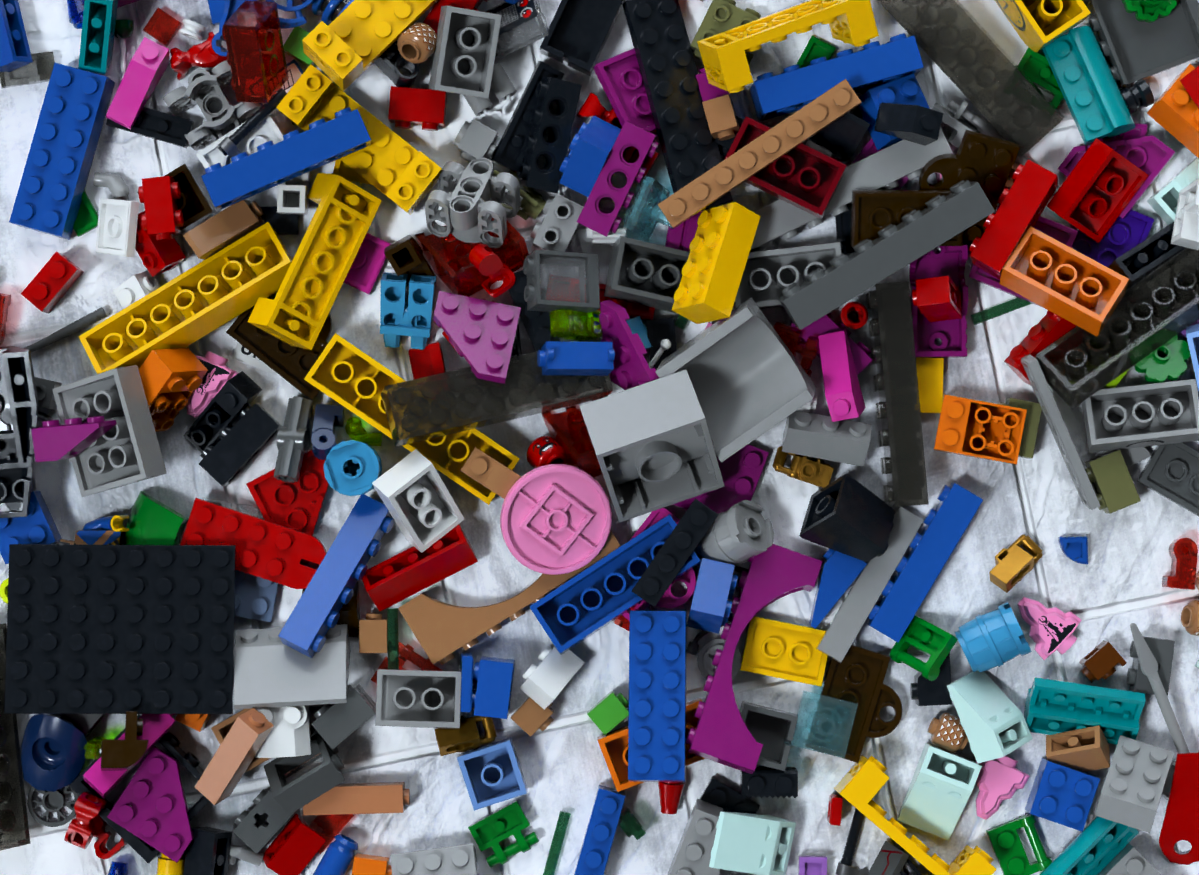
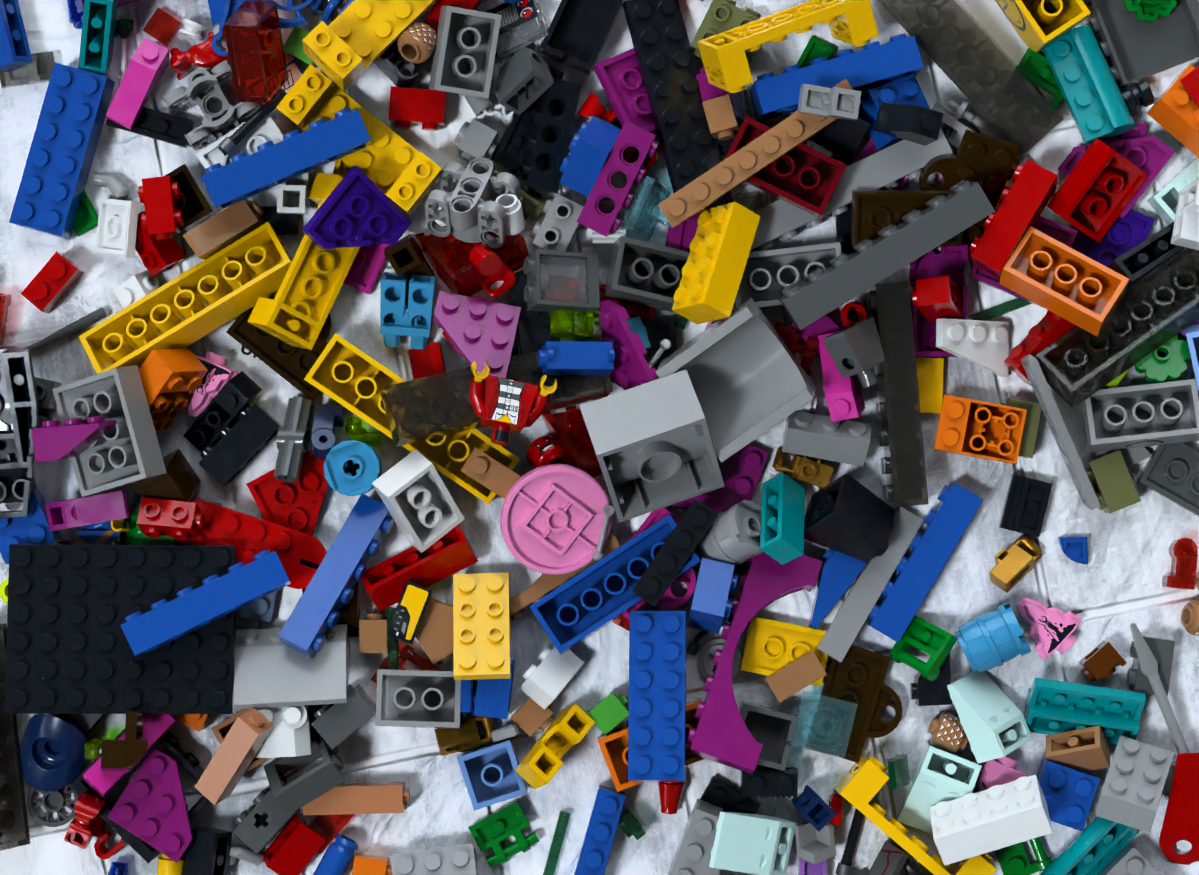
(87, 510): none -> magenta slope
(170, 518): none -> red brick
(176, 485): none -> dark brown slope
(205, 604): none -> blue brick
(356, 216): none -> dark purple plate
(409, 612): none -> slope
(481, 626): none -> yellow plate
(505, 732): none -> light grey tile
(506, 403): none -> torso
(514, 213): none -> white brick
(523, 80): none -> dark grey torso
(545, 756): none -> yellow arch
(608, 510): none -> light grey hinge
(782, 519): none -> teal brick
(795, 676): none -> medium nougat tile
(813, 808): none -> dark blue leg
(814, 845): none -> light grey panel
(829, 102): none -> light grey slope
(857, 350): none -> dark grey torso
(898, 771): none -> dark green slope
(977, 341): none -> white wing
(990, 819): none -> white brick
(1025, 505): none -> black plate

